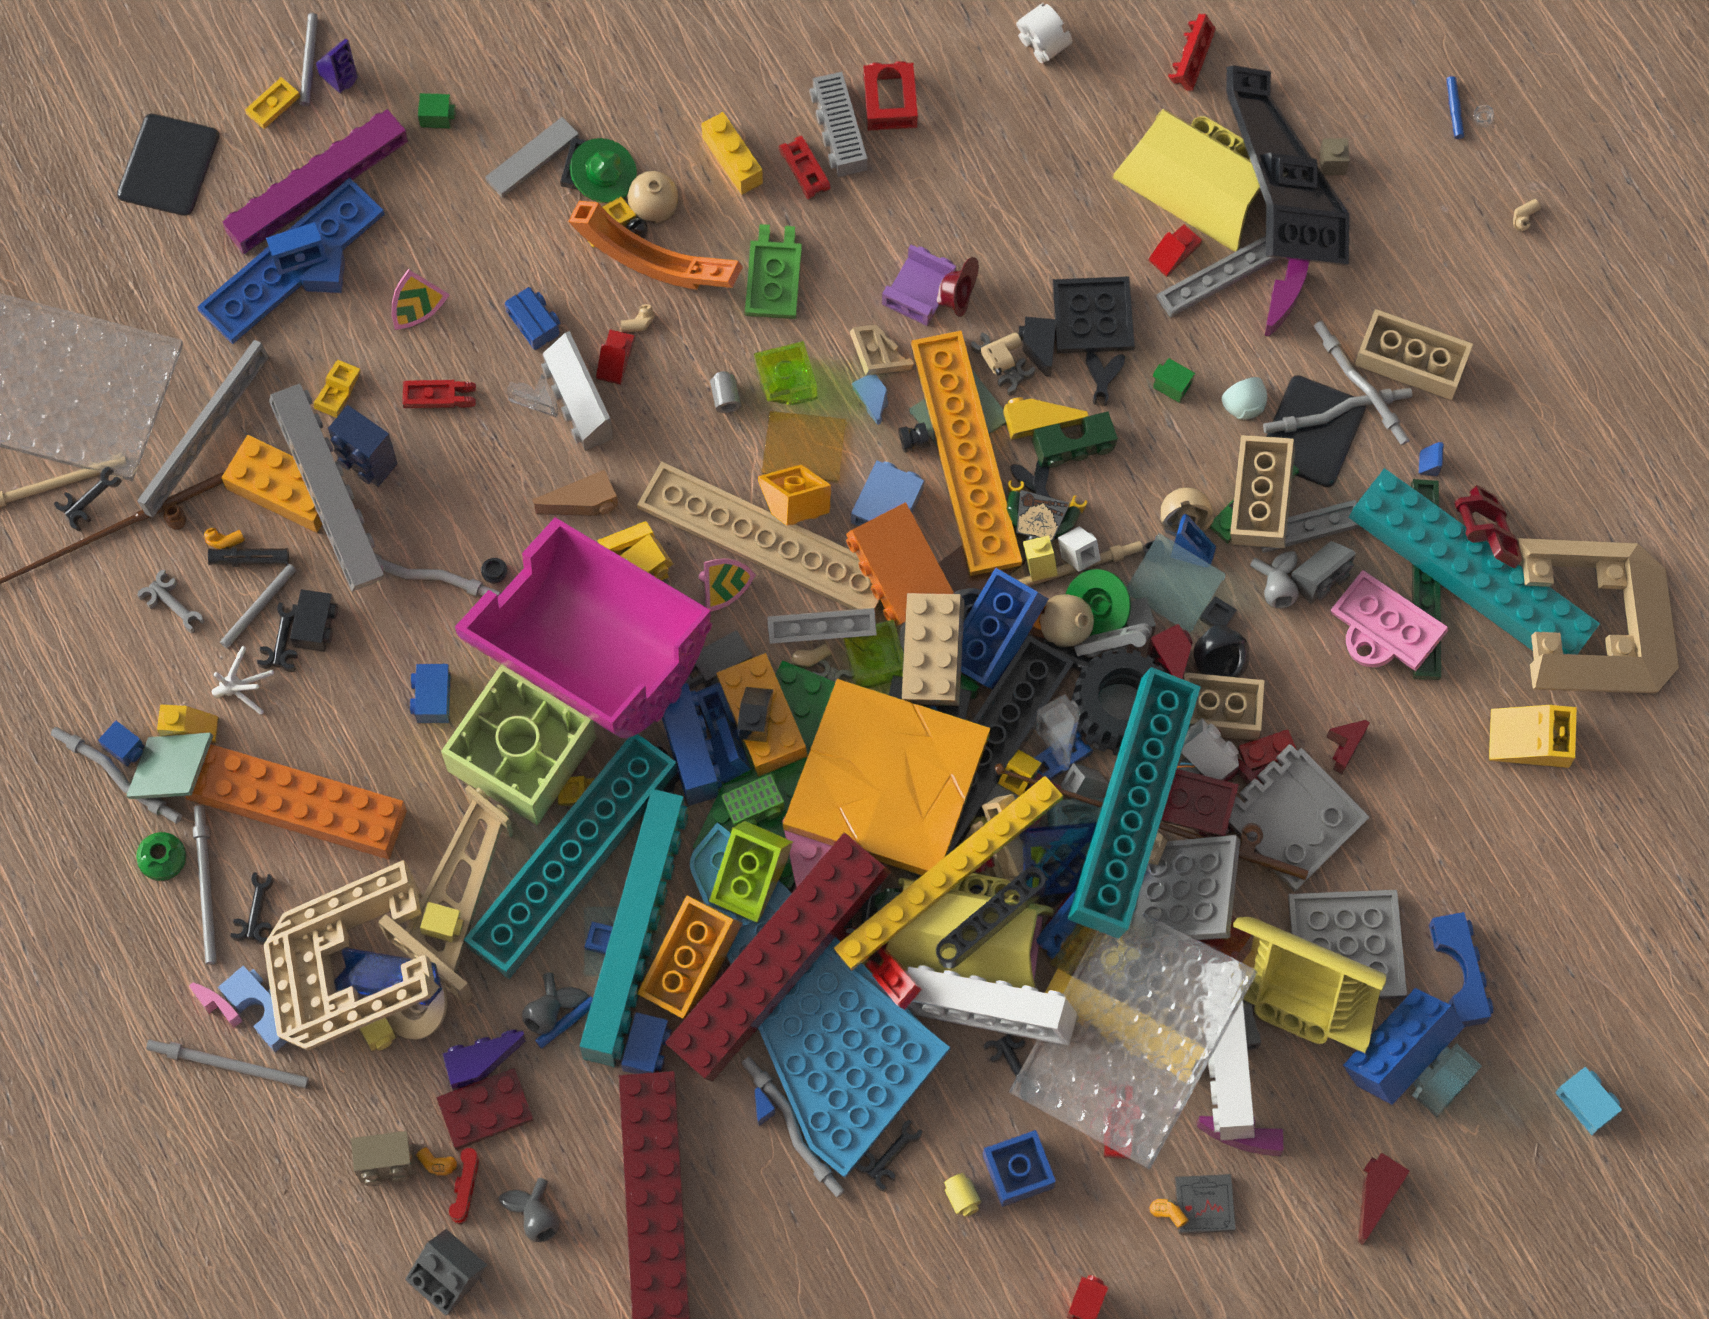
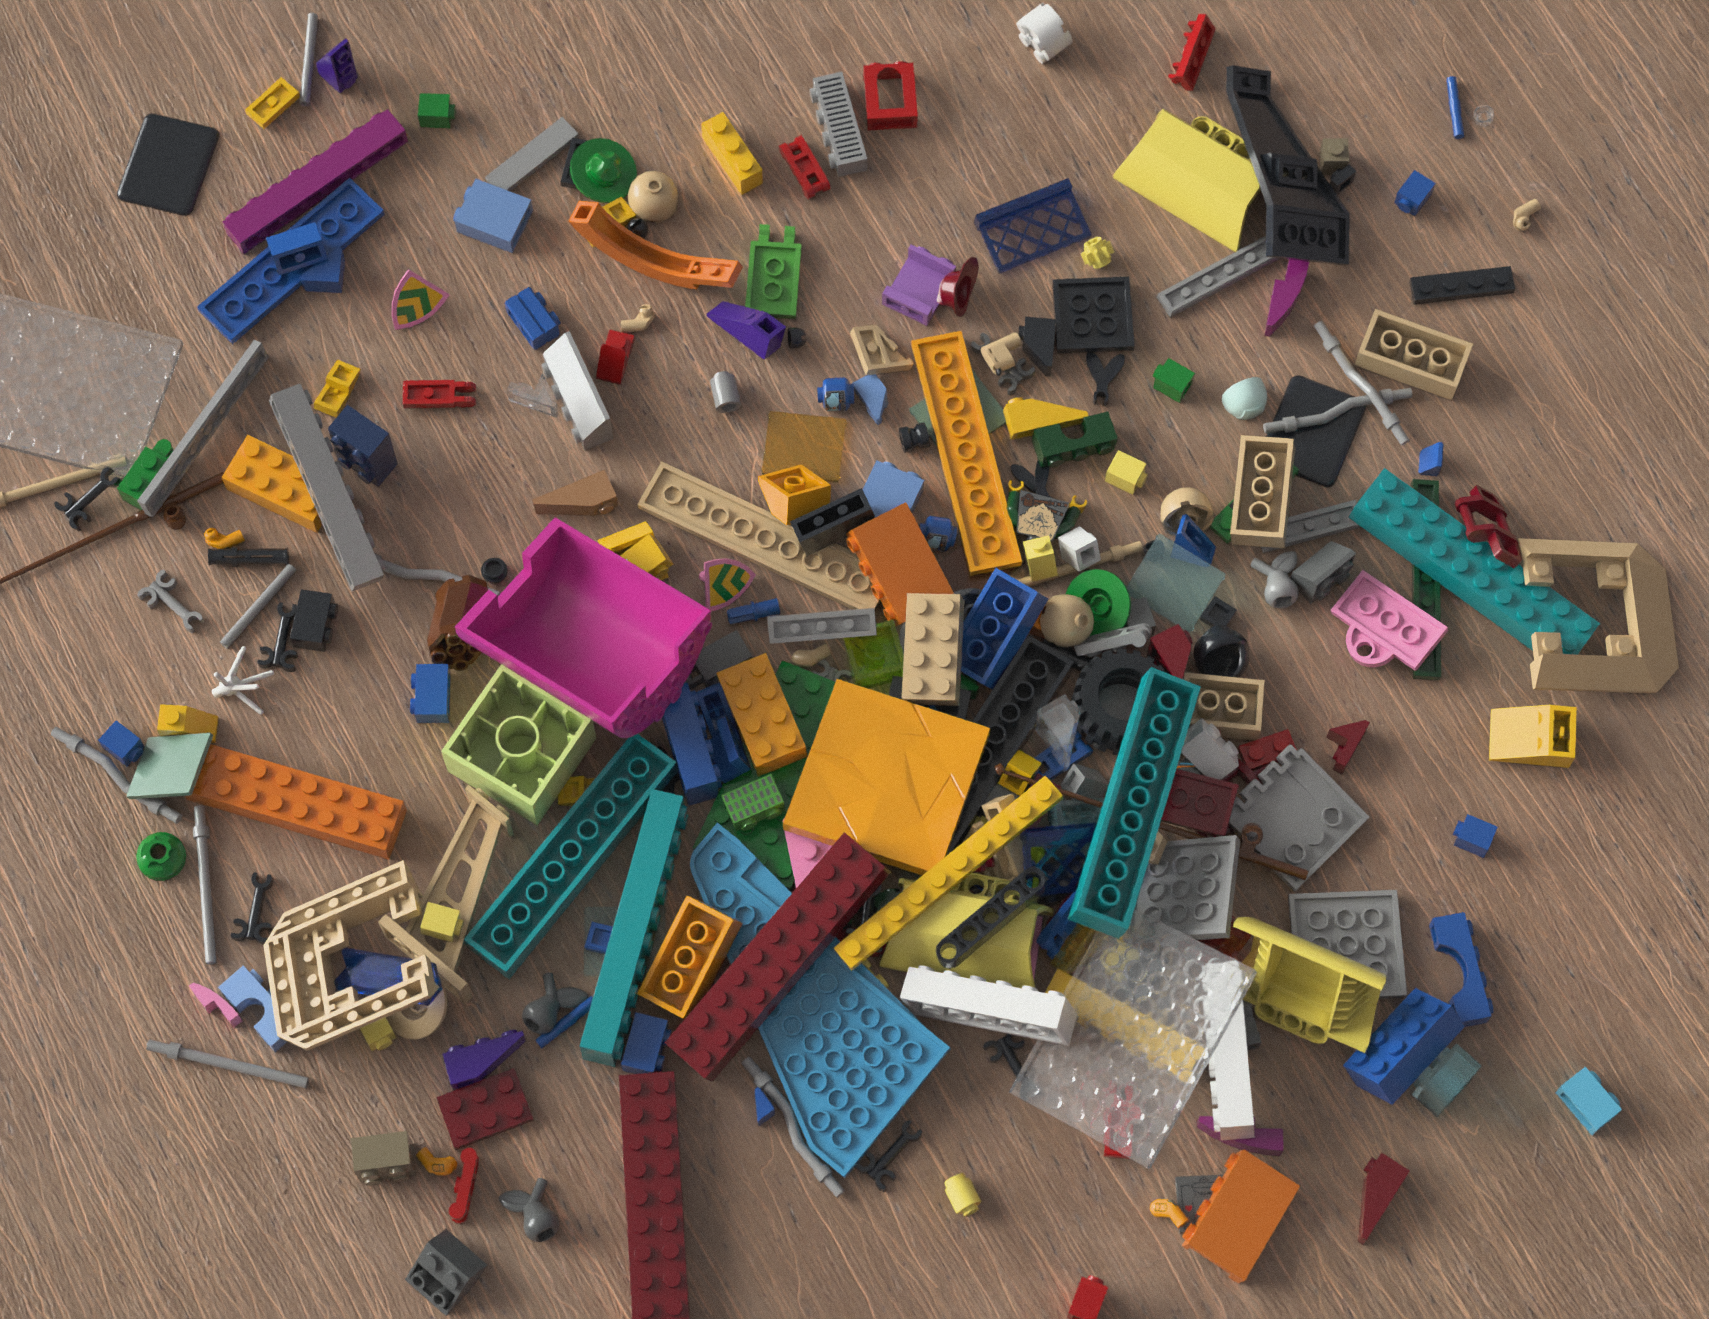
(144, 471): none -> green brick
(452, 604): none -> reddish brown brick
(493, 215): none -> medium blue brick
(749, 326): none -> dark purple slope
(750, 870): lime slope -> none
(753, 611): none -> blue axle
(755, 714): black slope -> none
(786, 374): clear neon green slope -> none
(794, 337): none -> black hinge
(832, 521): none -> black brick
(836, 394): none -> blue head
(894, 979): red hinge -> none
(939, 533): none -> blue head
(1019, 1168): blue brick -> none
(1025, 205): none -> clear blue fence
(1097, 252): none -> light yellow gear
(1126, 472): none -> light yellow brick
(1174, 249): red slope -> none
(1240, 1214): none -> orange panel
(1342, 178): none -> black plate
(1414, 193): none -> blue brick
(1462, 285): none -> black plate
(1474, 835): none -> blue brick

